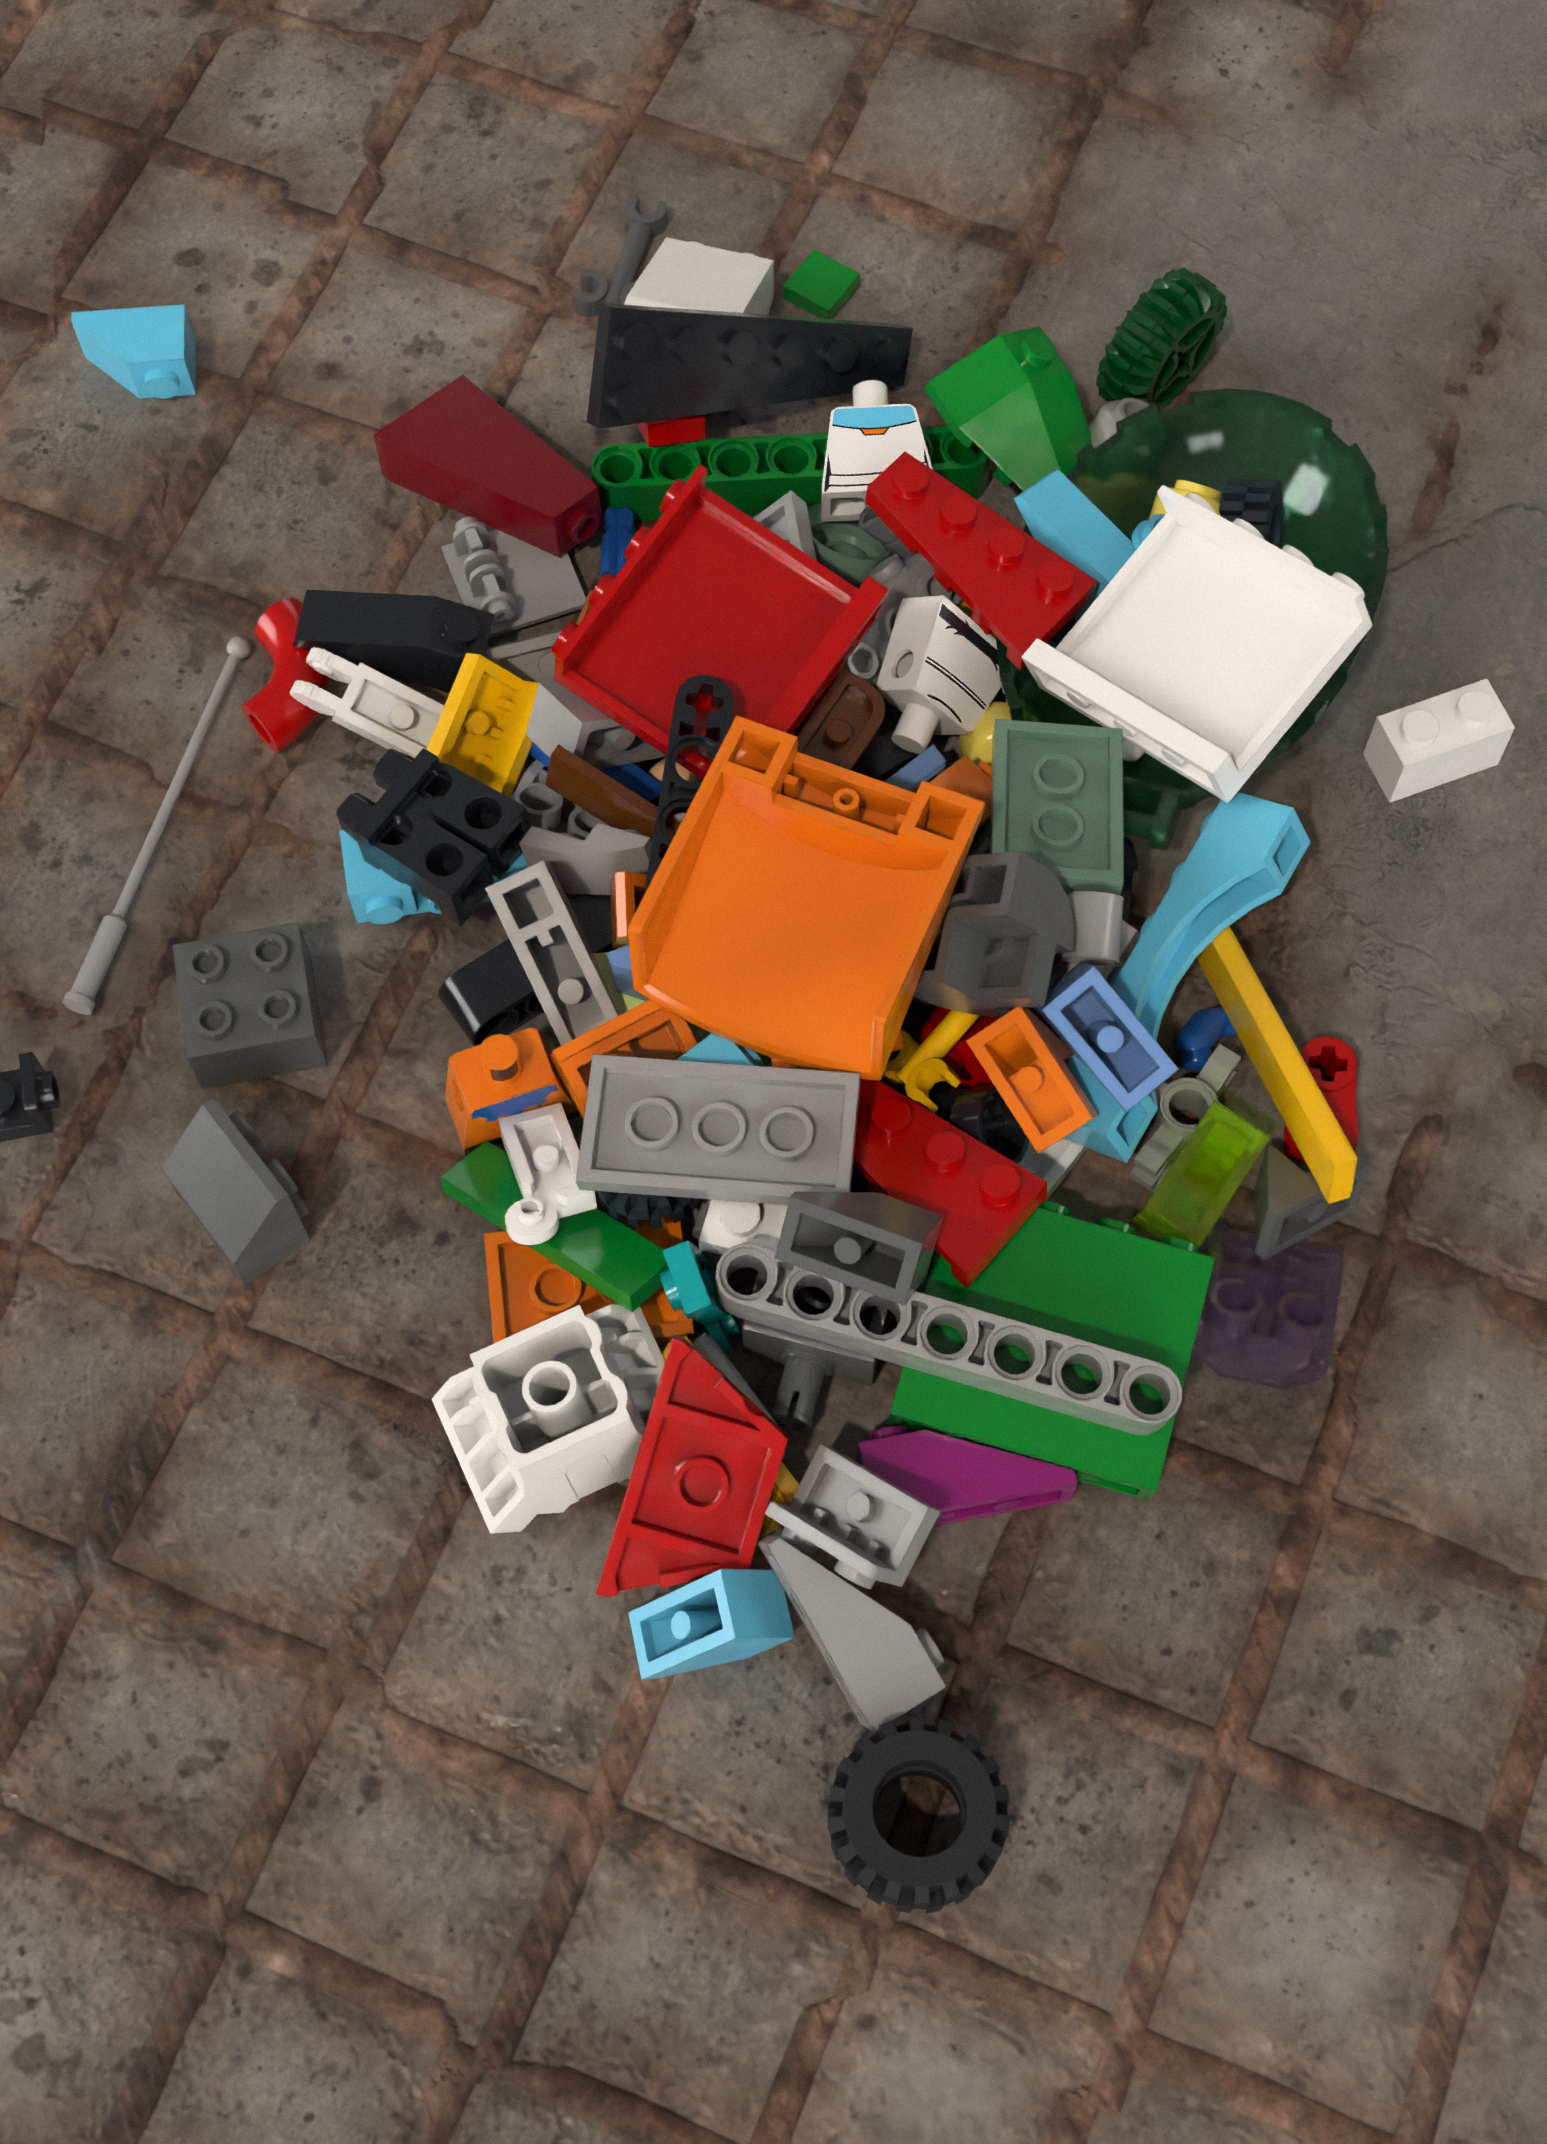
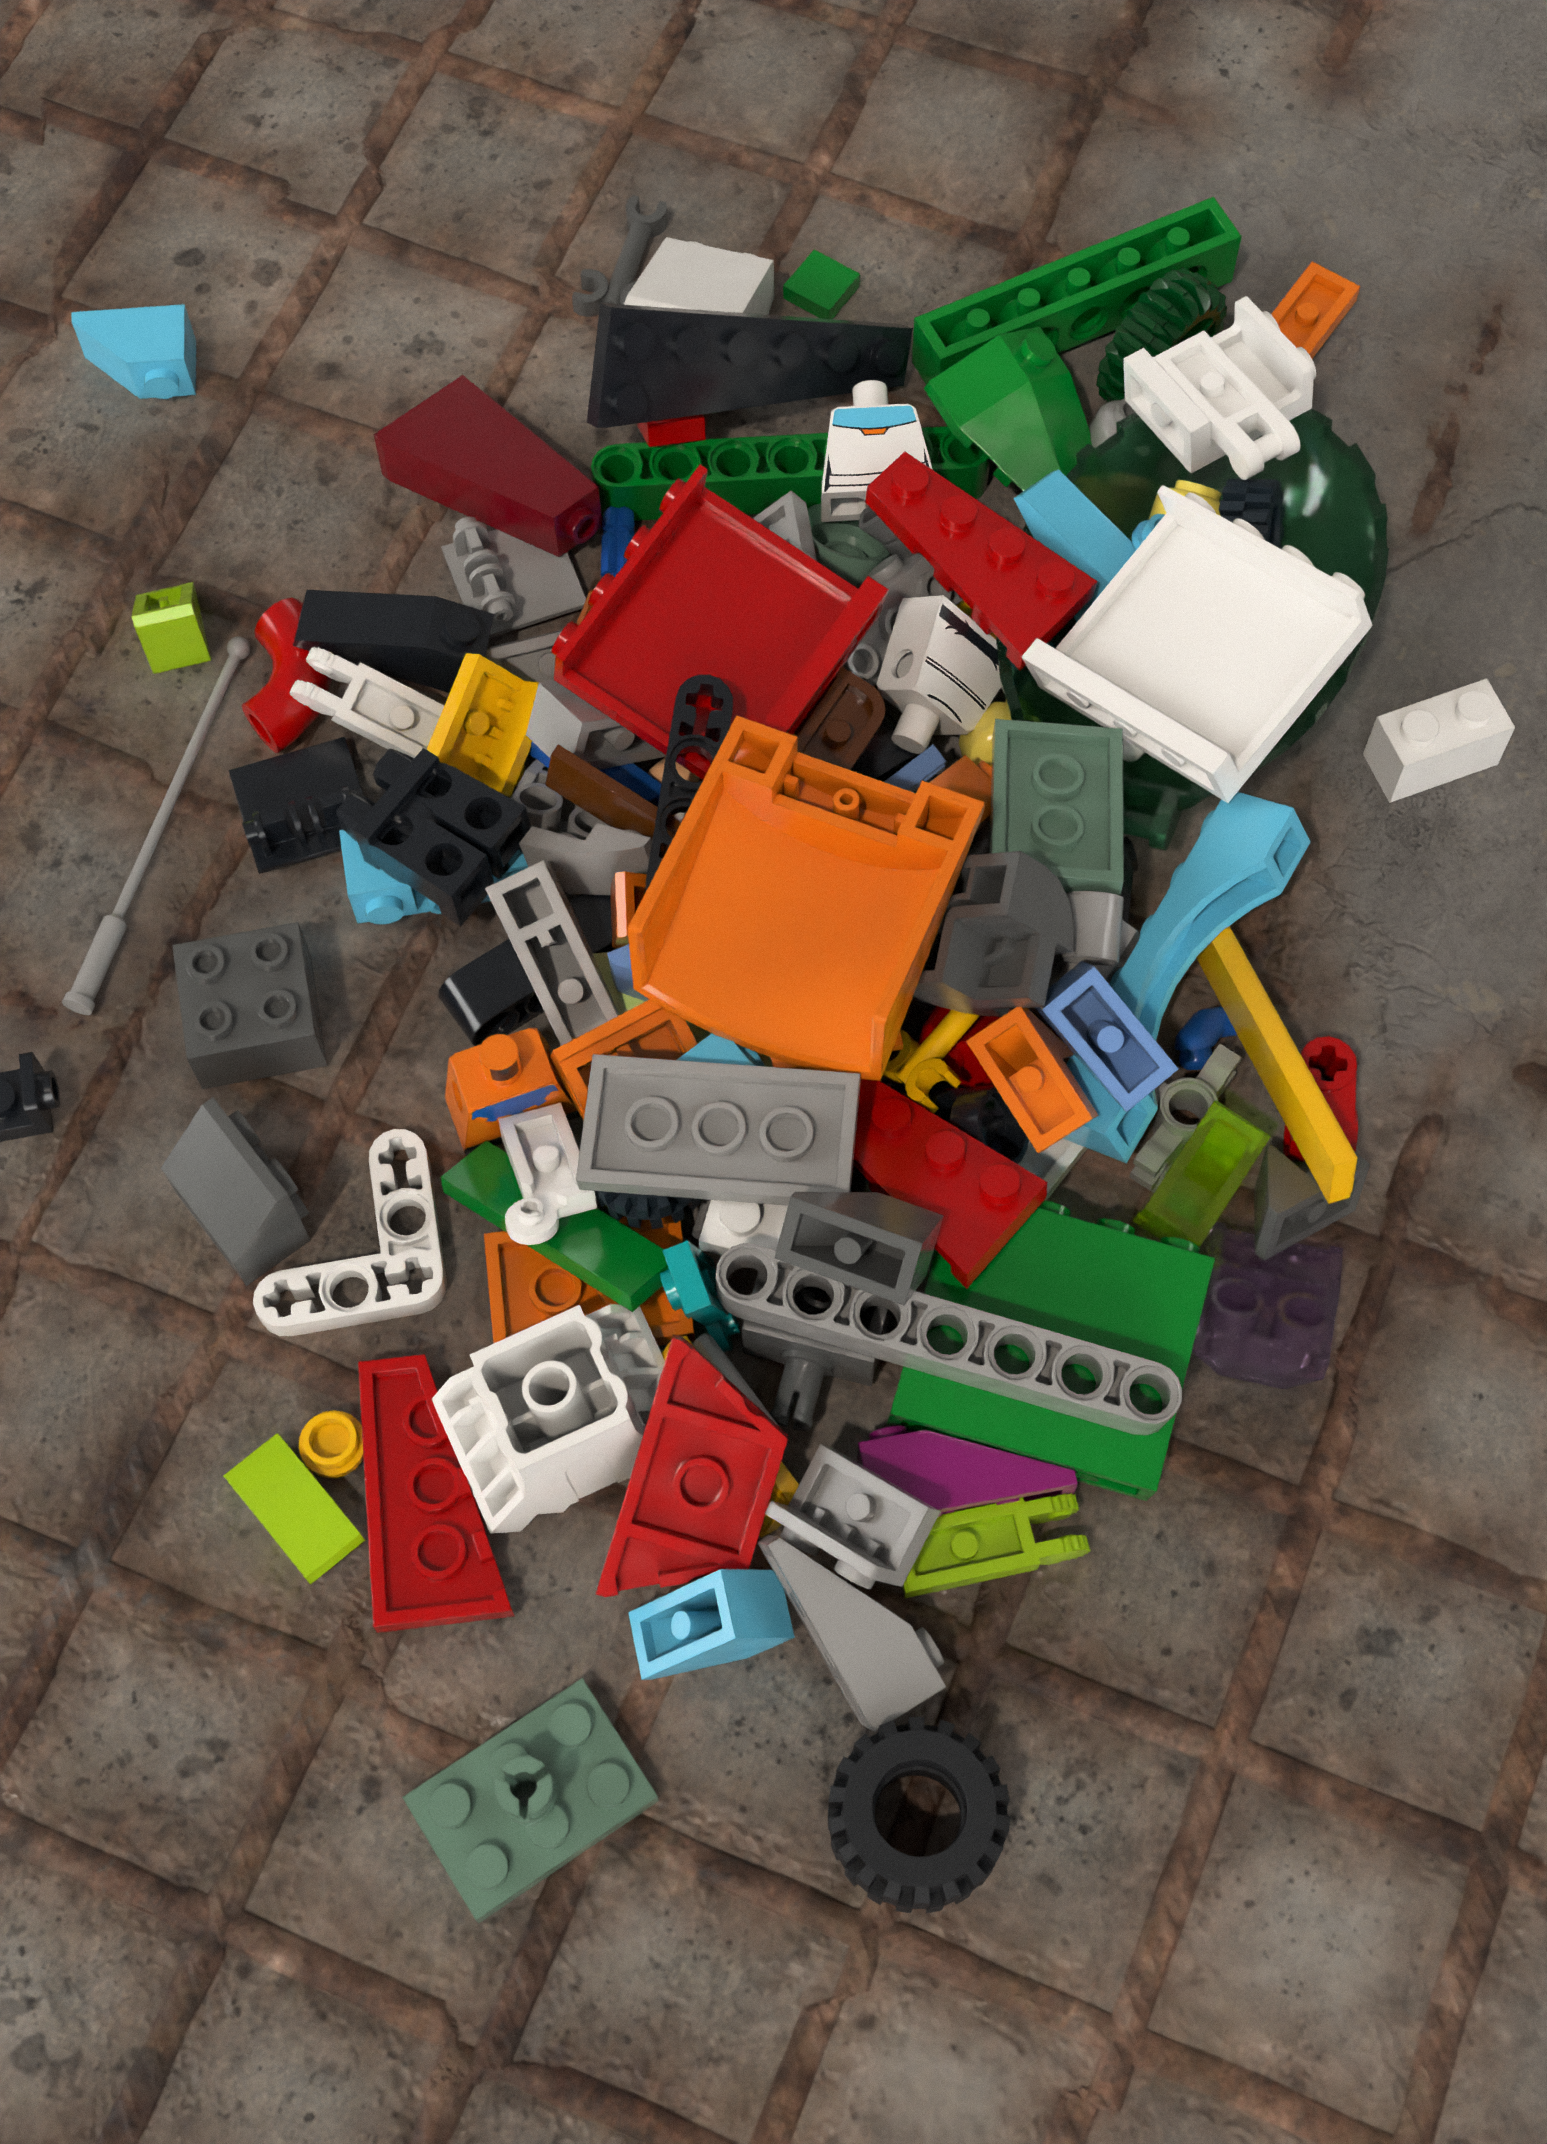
(171, 628): none -> lime slope
(293, 803): none -> black hinge
(294, 1508): none -> lime slope
(332, 1444): none -> yellow plate
(396, 1255): none -> white beam
(422, 1519): none -> red wing
(530, 1800): none -> sand green plate
(992, 1544): none -> lime hinge
(1083, 291): none -> green brick
(1231, 404): none -> white plate
(1257, 348): none -> white panel
(1315, 307): none -> orange plate

